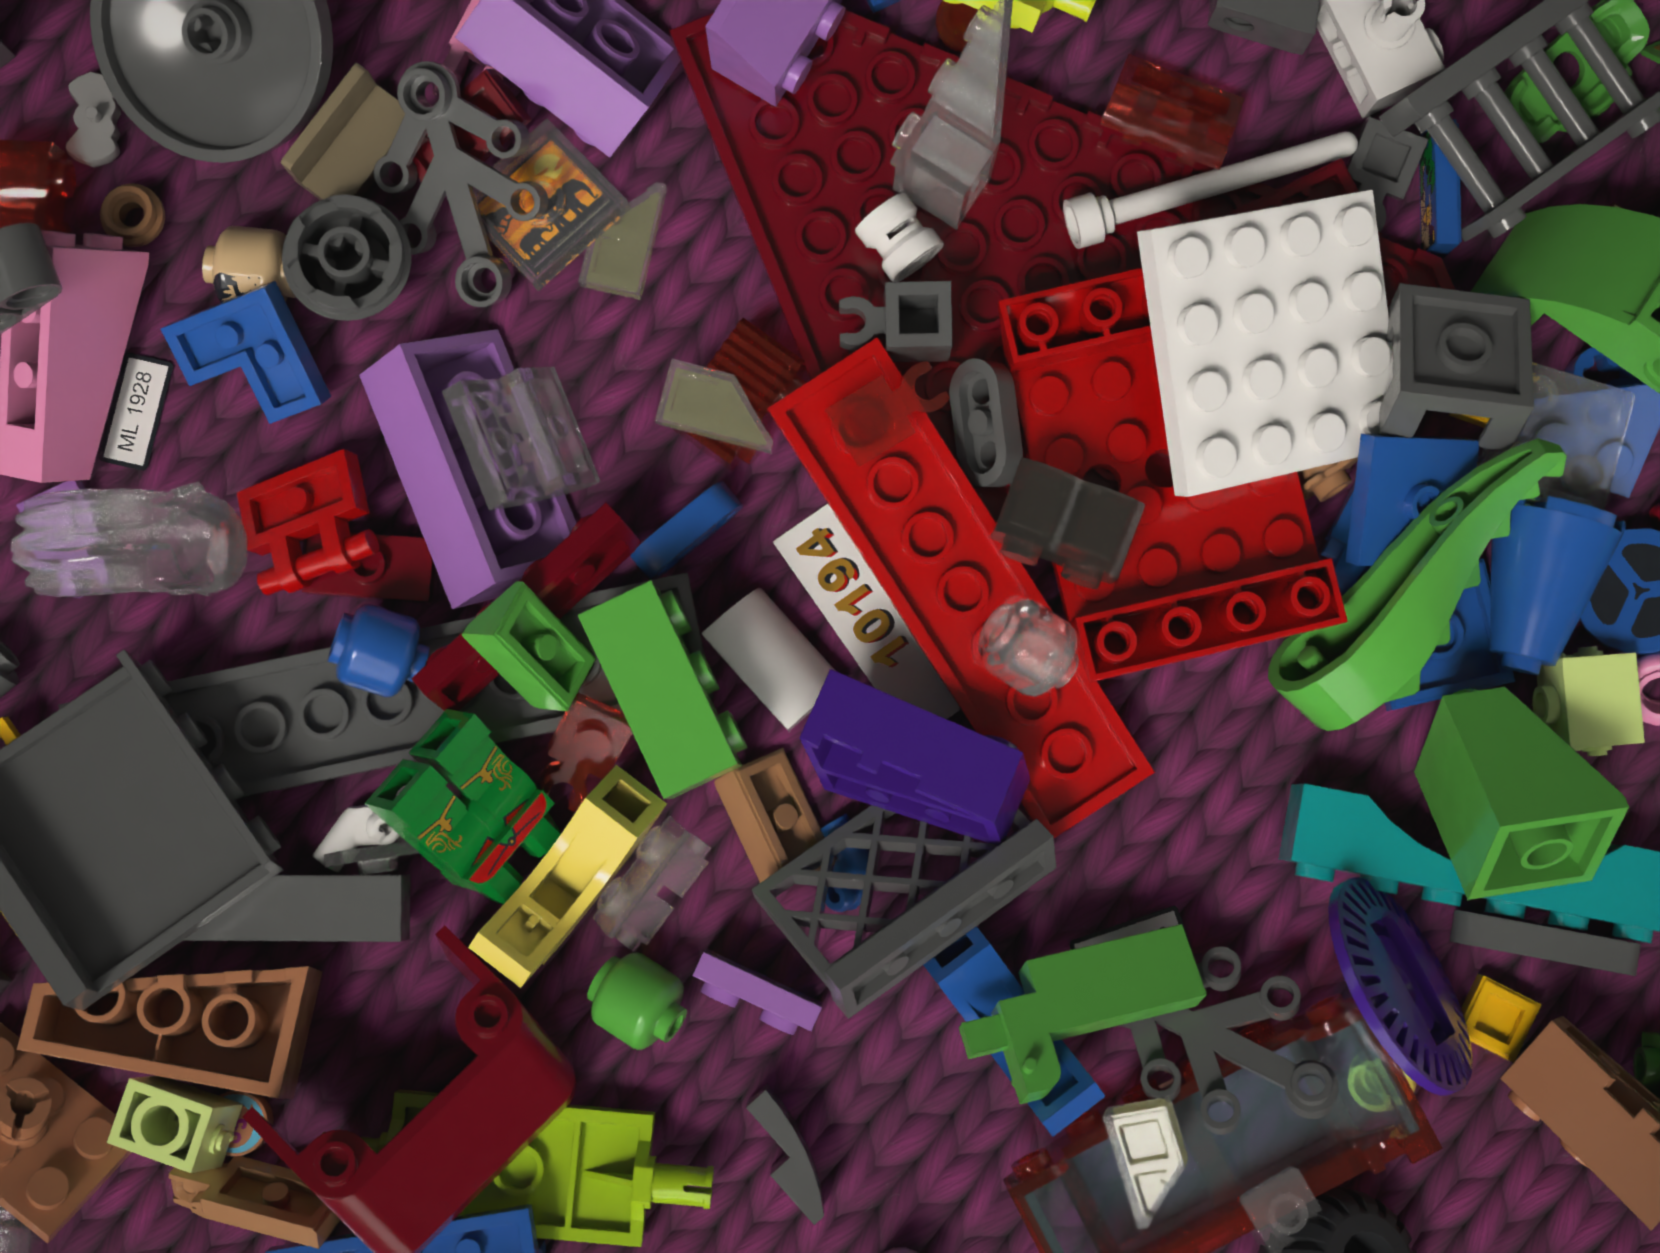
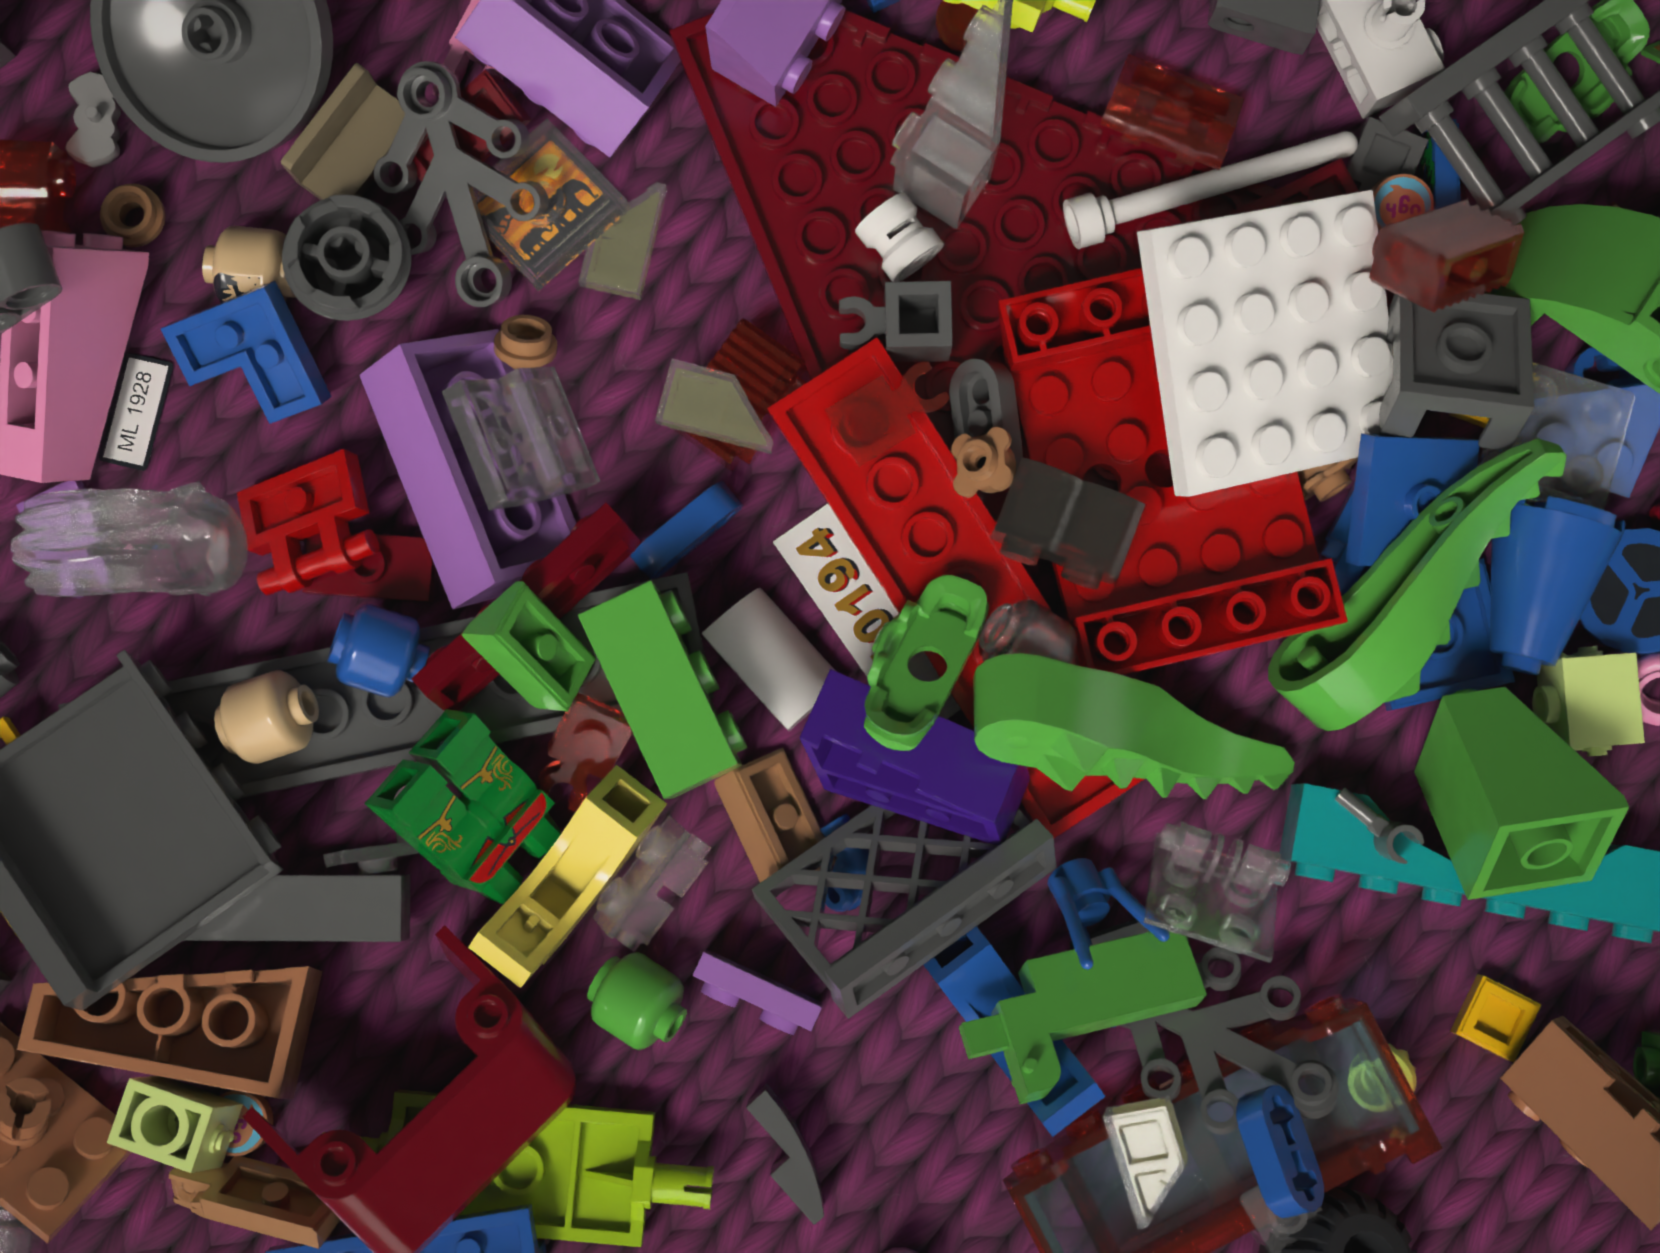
(266, 717): none -> tan head
(355, 828): white arm -> none
(525, 342): none -> medium nougat plate
(942, 621): none -> bright green piece
(998, 468): none -> medium nougat plate
(1084, 899): none -> blue plant
(1110, 725): none -> bright green animal
(1215, 893): none -> clear hinge
(1280, 1151): none -> blue beam
(1383, 830): none -> dark grey hand
(1400, 198): none -> tile
(1400, 987): dark purple piece -> none
(1446, 255): none -> clear red brick
(1545, 942): dark grey beam -> none

